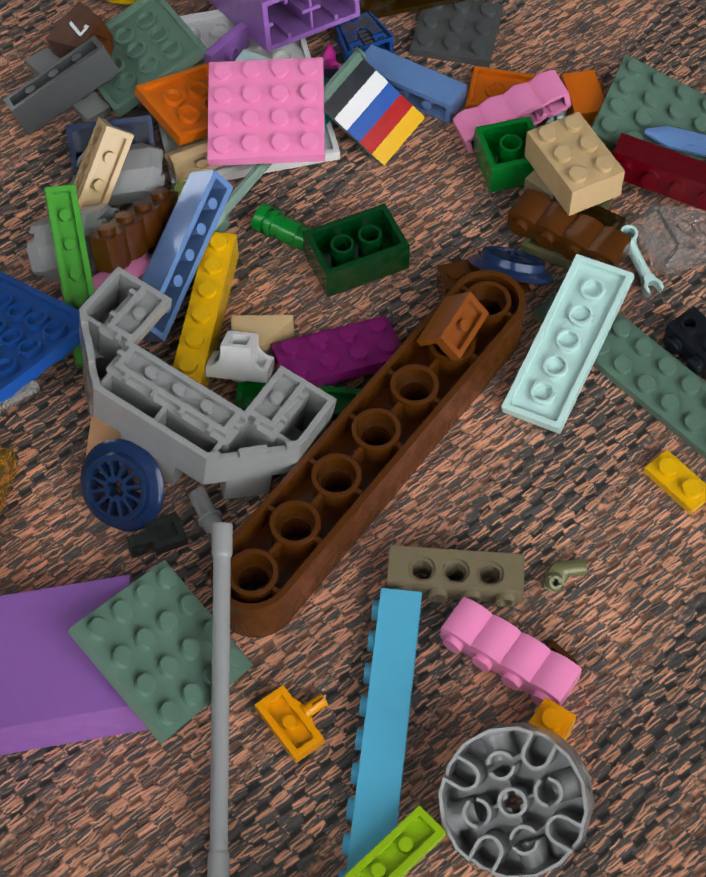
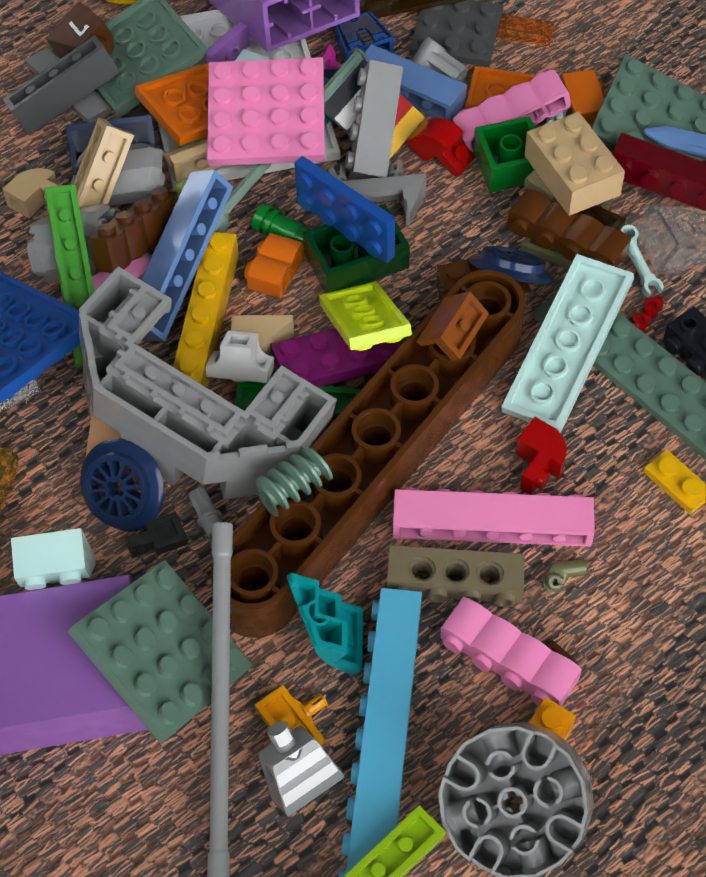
(26, 190): none -> tan brick
(52, 558): none -> light aqua slope
(274, 265): none -> orange brick
(290, 478): none -> sand green piece
(296, 768): none -> light grey torso
(331, 624): none -> teal slope
(345, 209): none -> blue plate
(365, 316): none -> neon yellow plate
(375, 120): none -> light grey brick
(396, 186): none -> light grey hose
(435, 57): none -> light grey piece
(441, 140): none -> red brick
(493, 517): none -> bright pink brick
(525, 30): none -> clear orange tile
(545, 451): none -> red brick
(651, 308): none -> red piece

